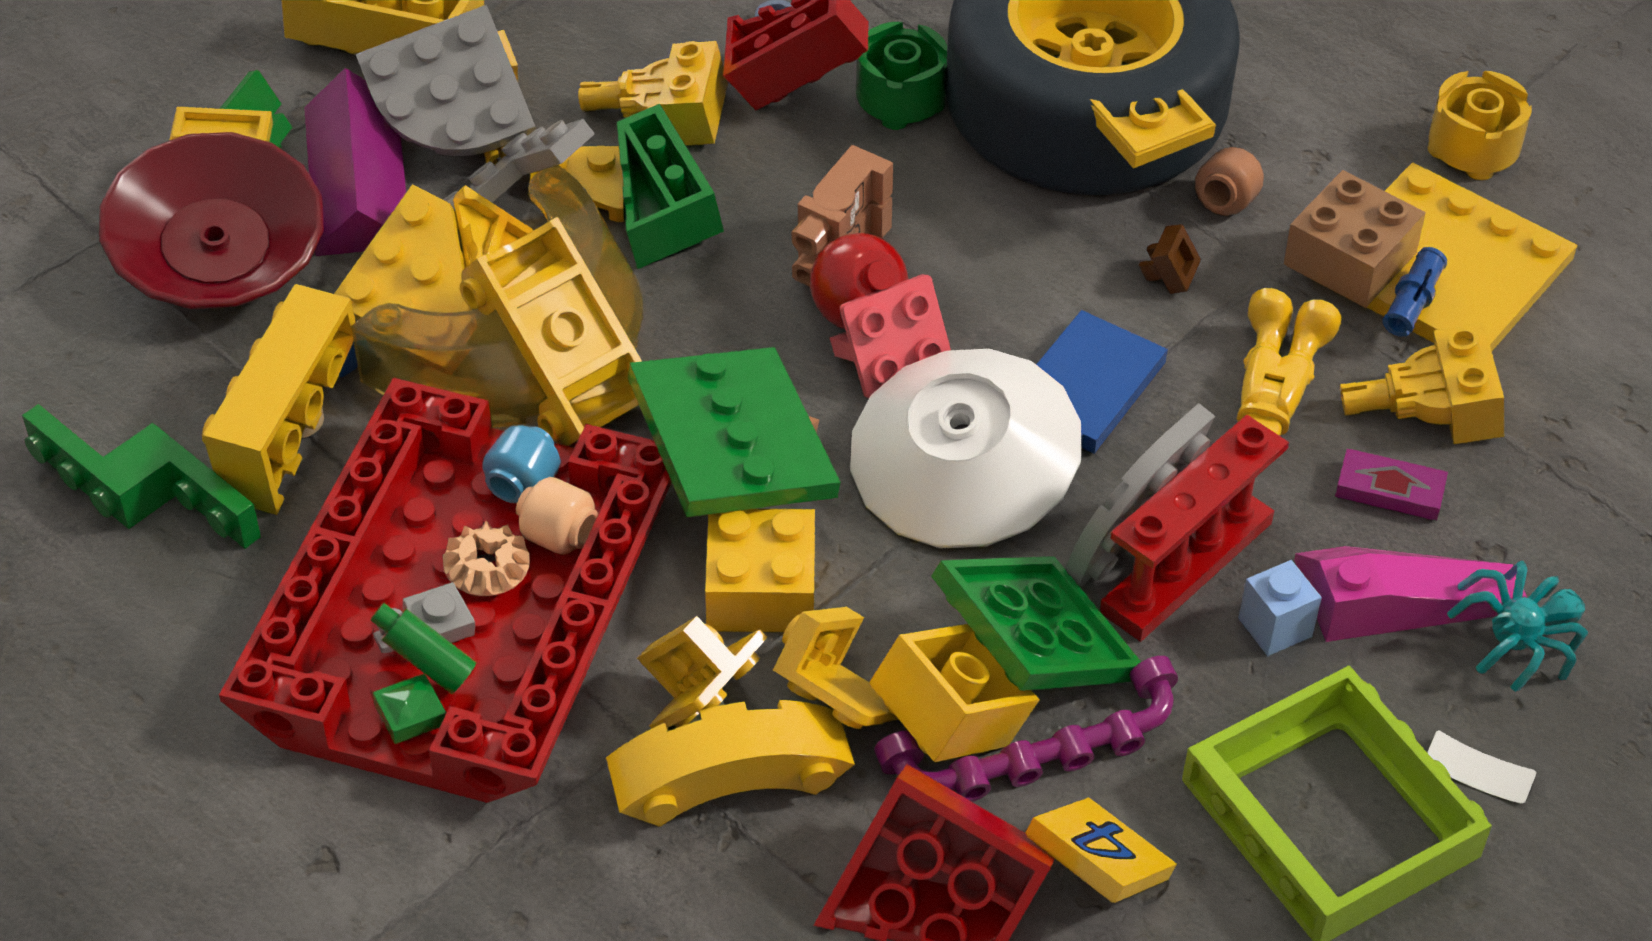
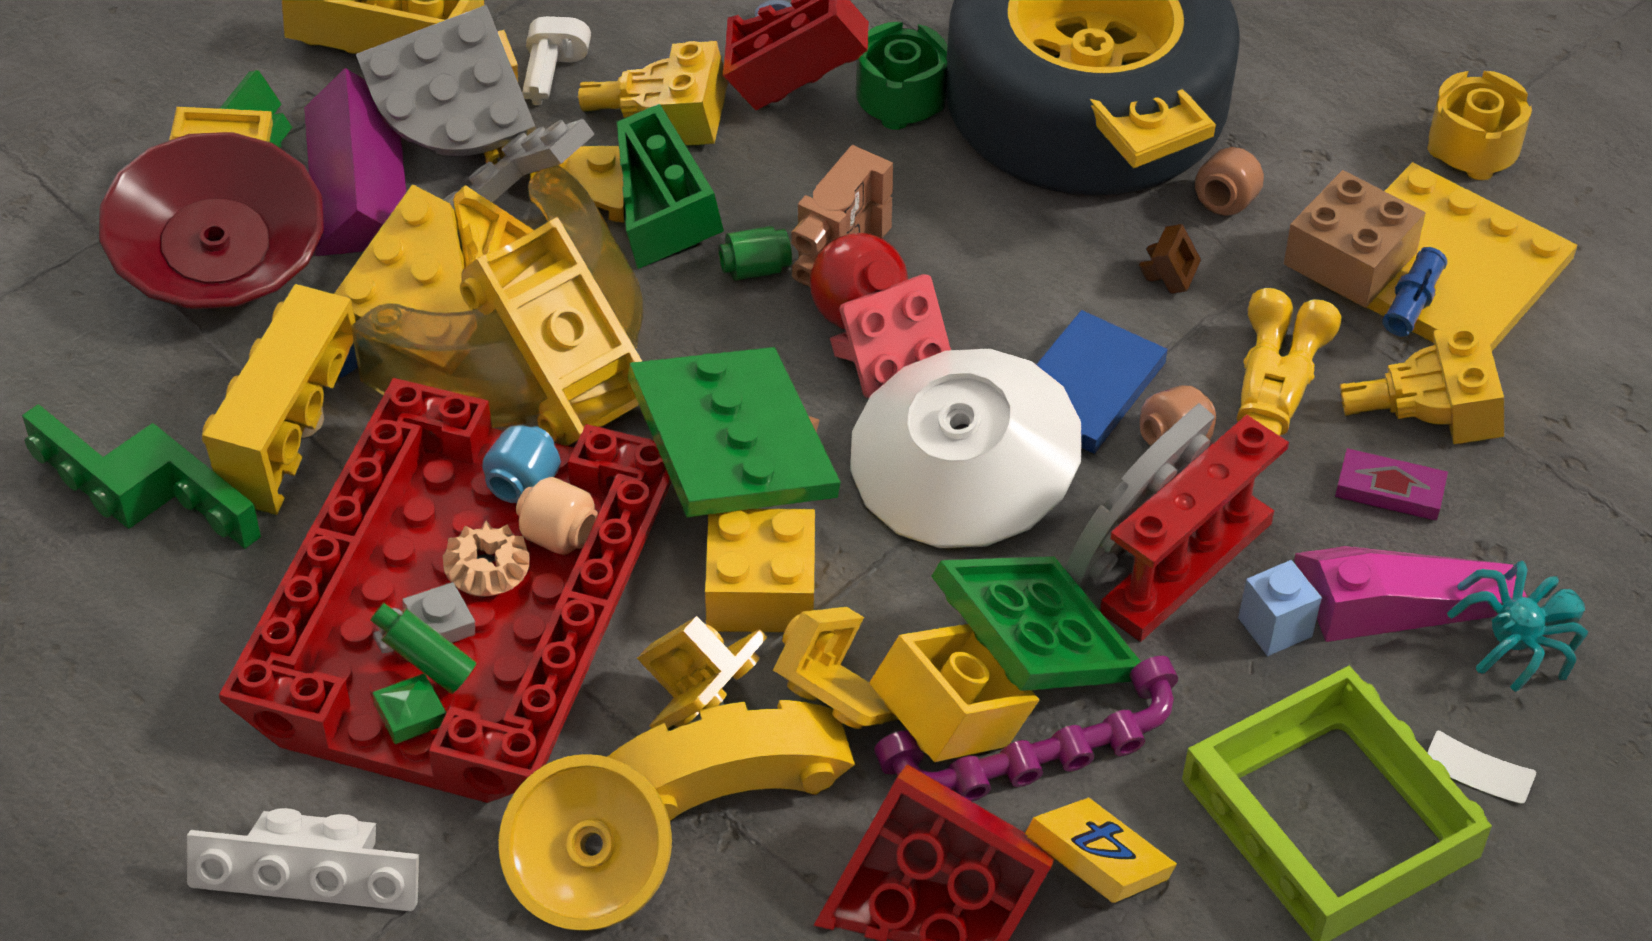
(305, 861): none -> white bracket
(547, 44): none -> white piece
(547, 834): none -> yellow dish
(755, 253): none -> green brick
(1168, 407): none -> nougat head

